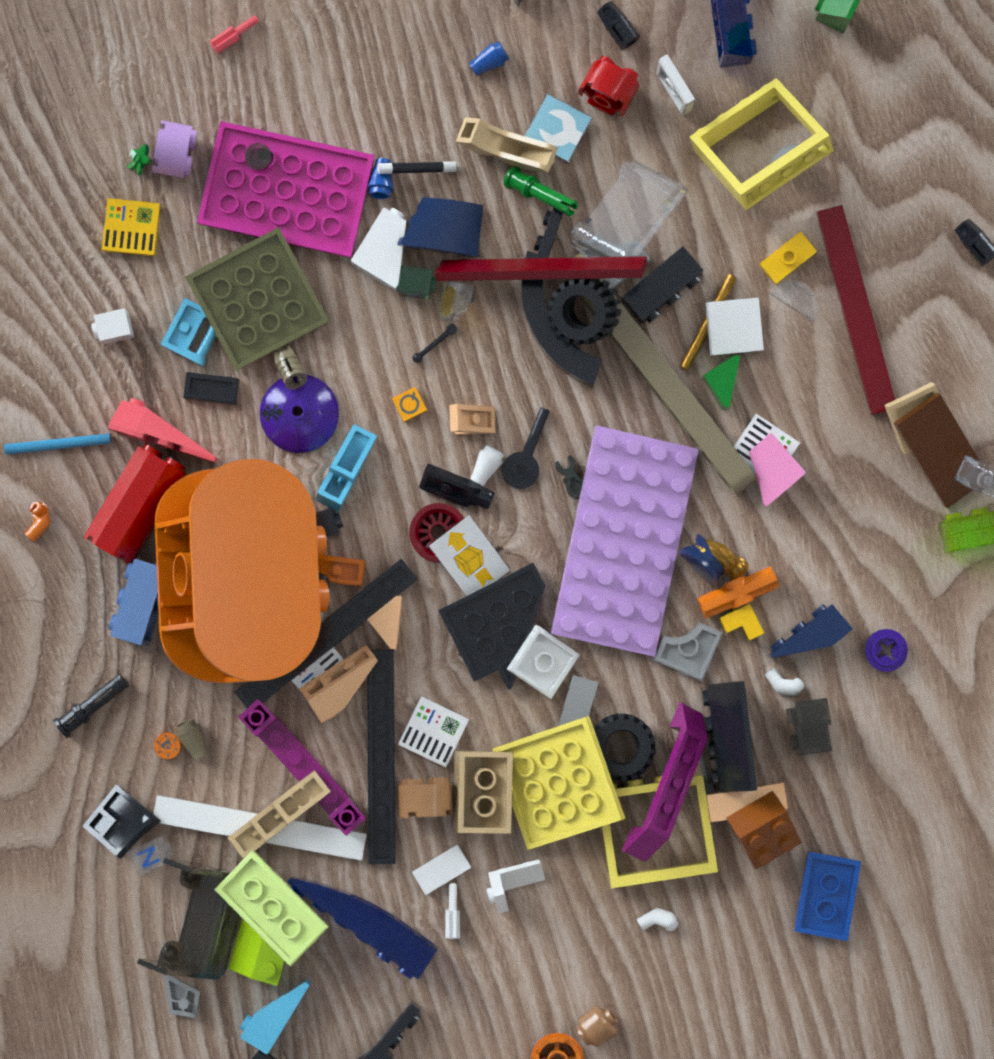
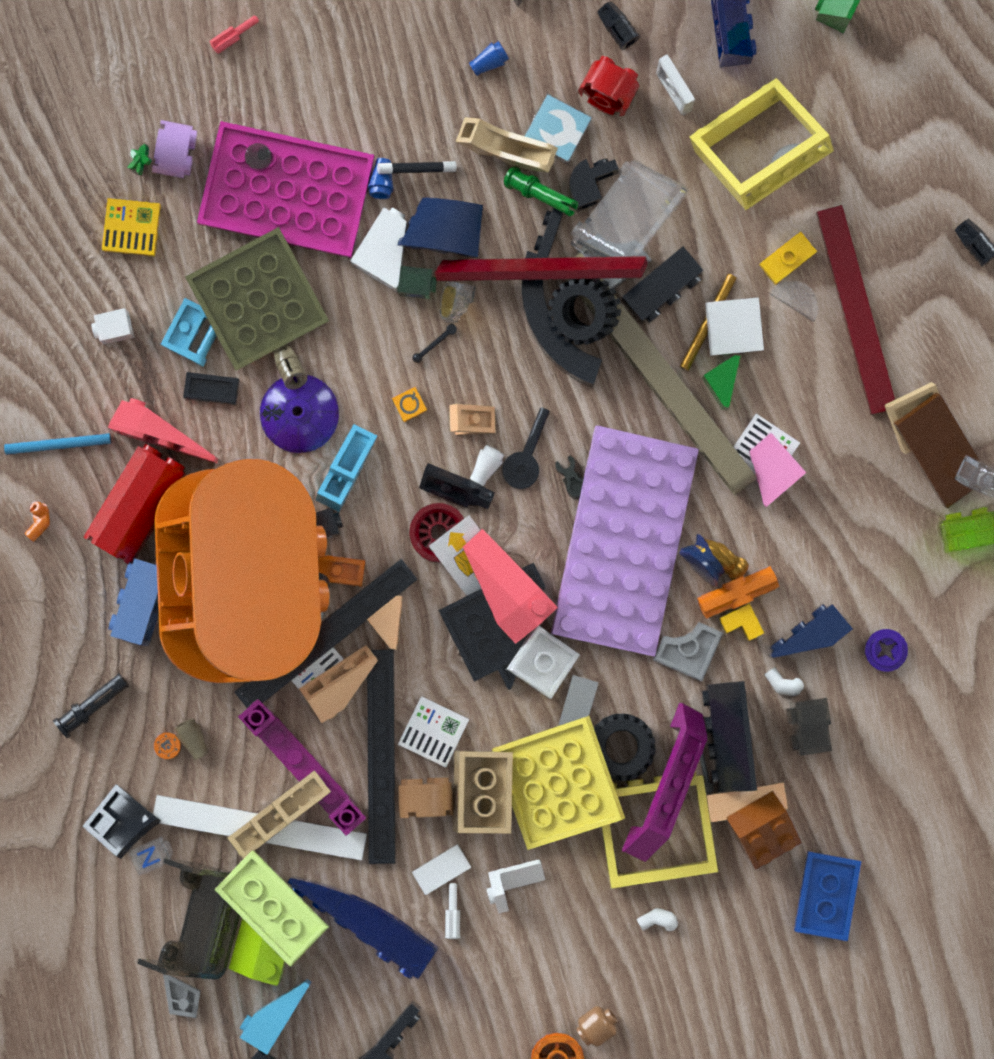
(511, 594): none -> coral wedge
(584, 179): none -> black brick

